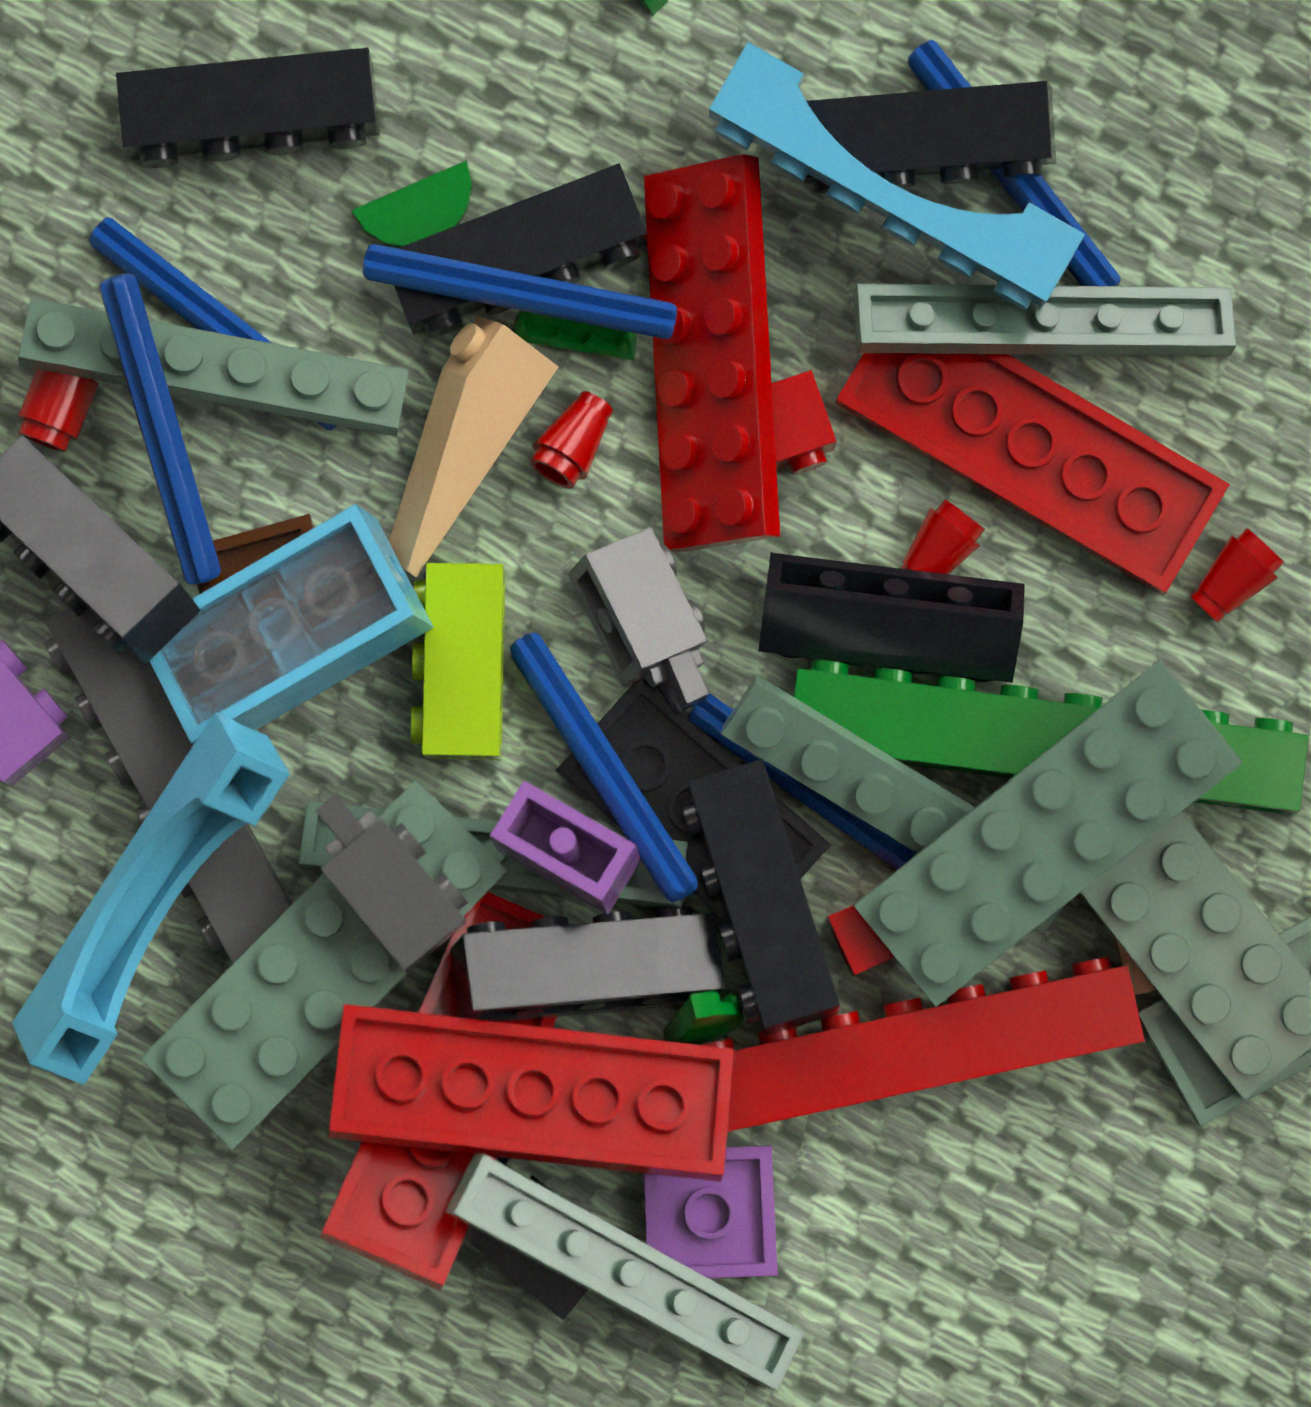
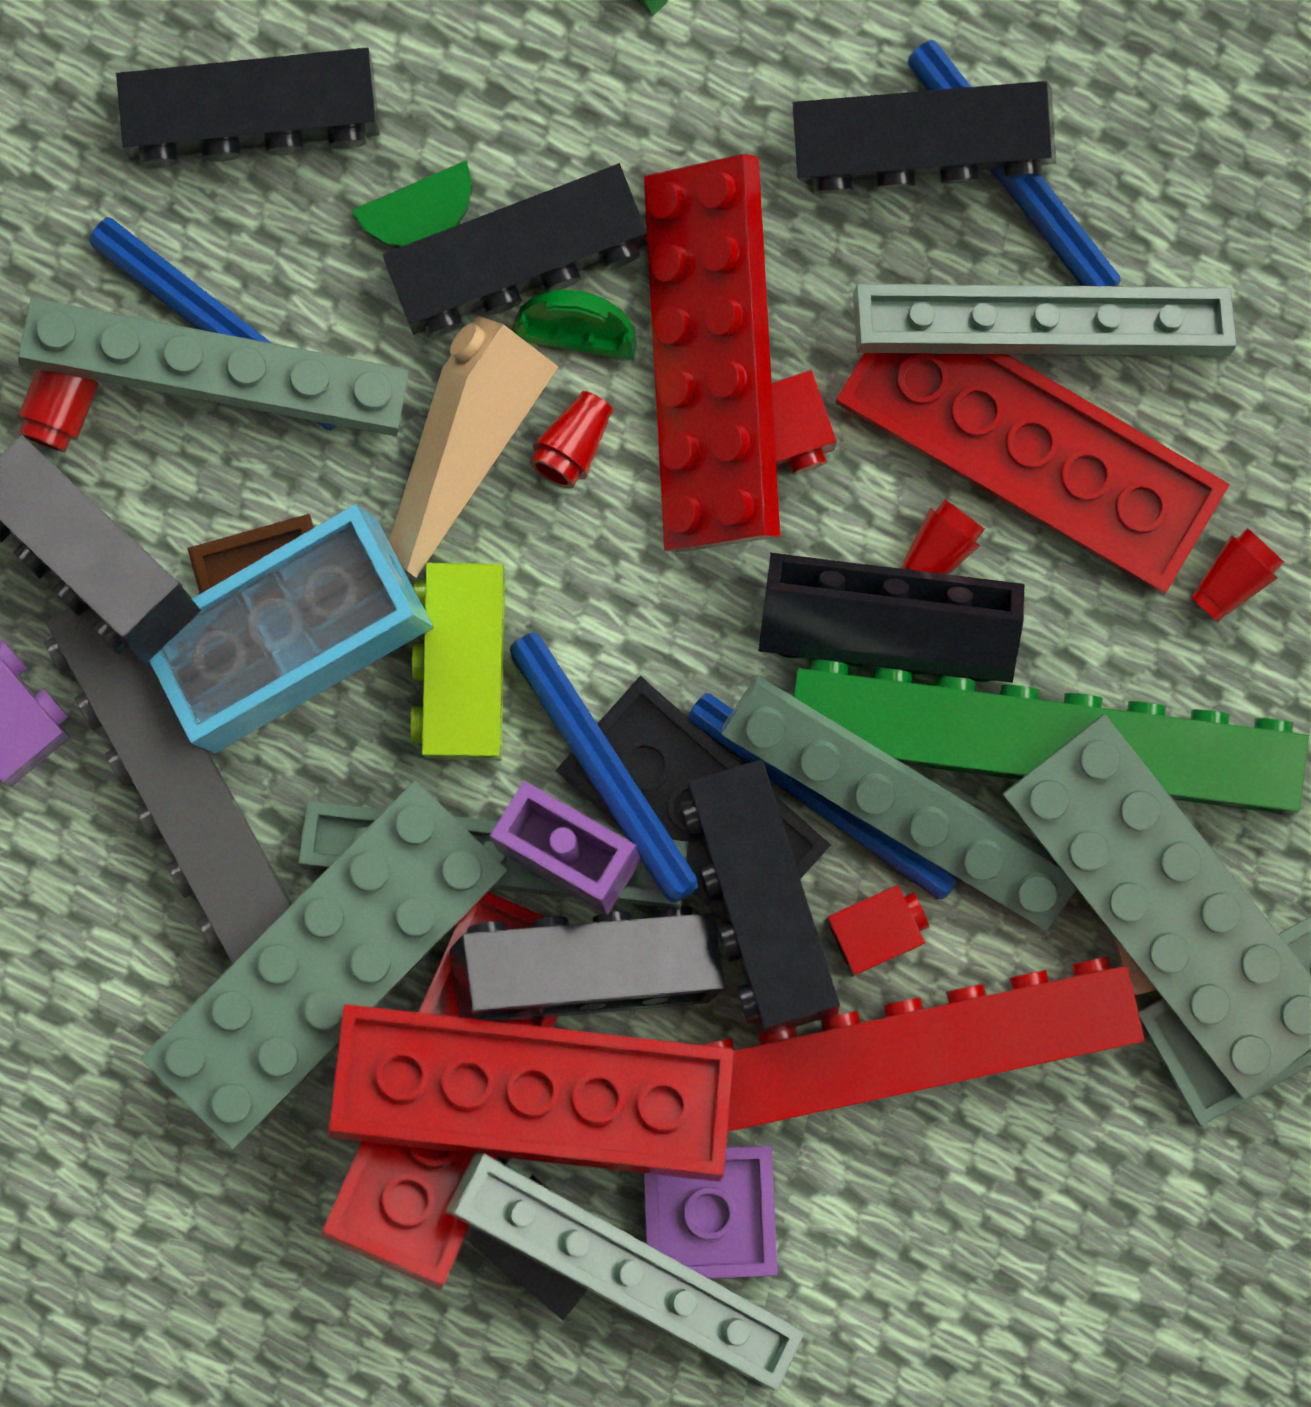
(160, 428): blue axle -> none
(215, 792): medium azure arch -> none
(387, 885): dark grey hinge -> none
(519, 291): blue axle -> none
(644, 616): hinge -> none
(704, 1018): green tile -> none
(1016, 250): medium azure arch -> none
(1048, 833): sand green plate -> none

